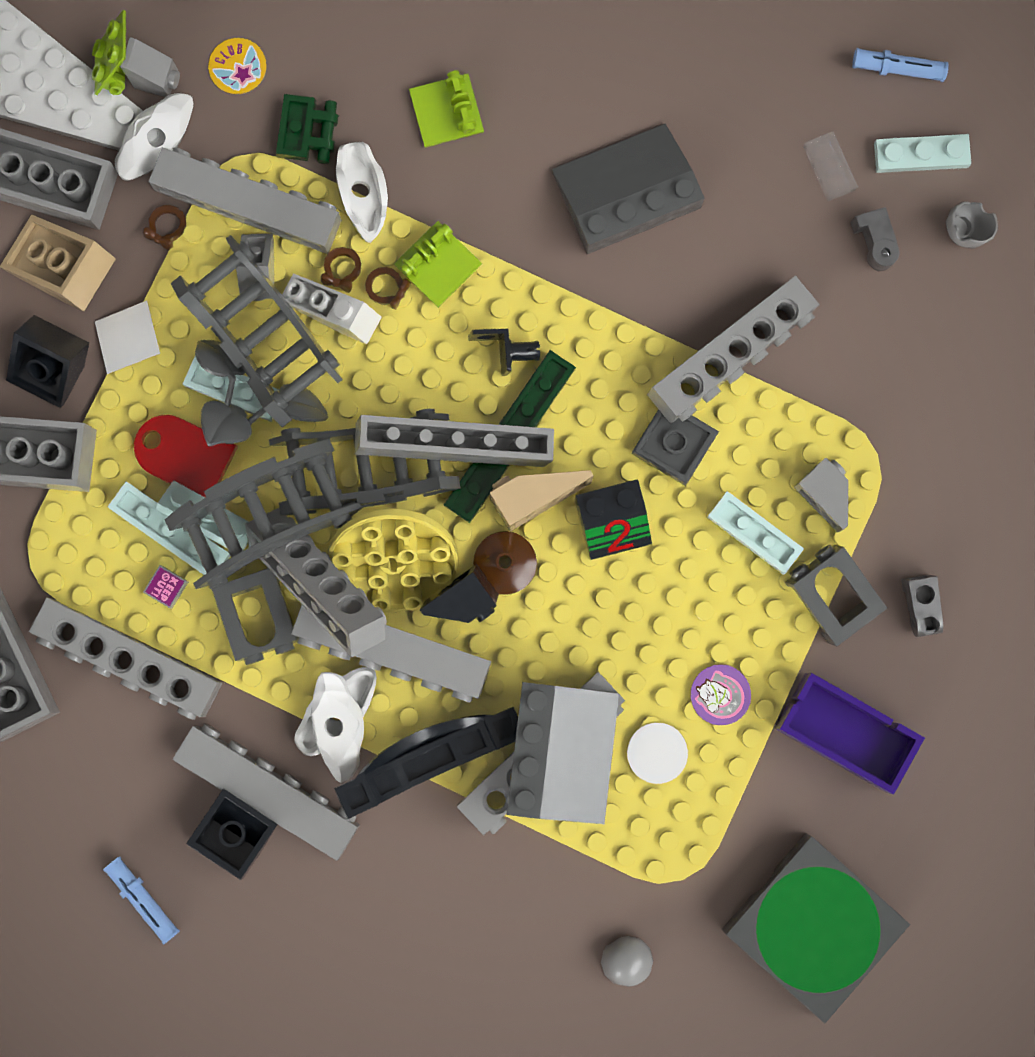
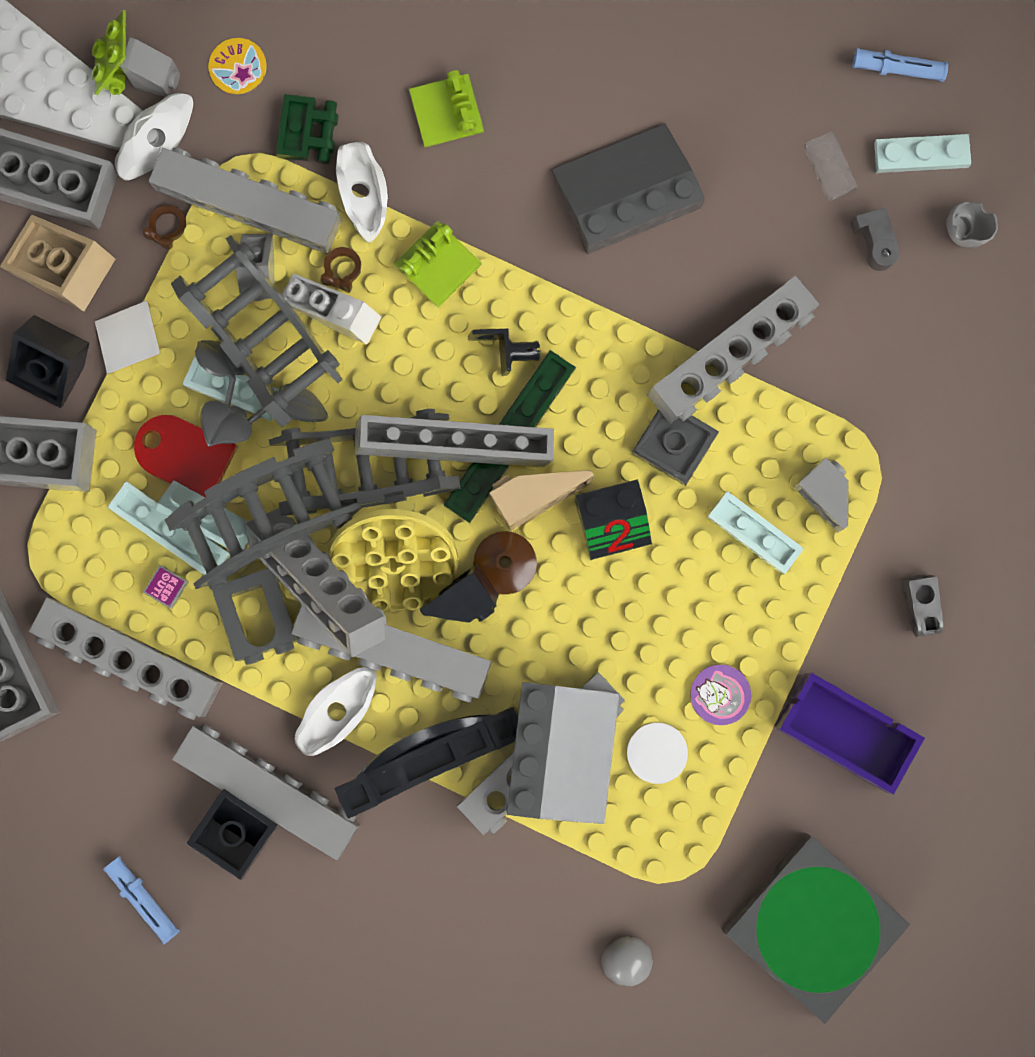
(334, 700): white piece -> none
(394, 301): reddish brown piece -> none
(803, 583): dark grey panel -> none

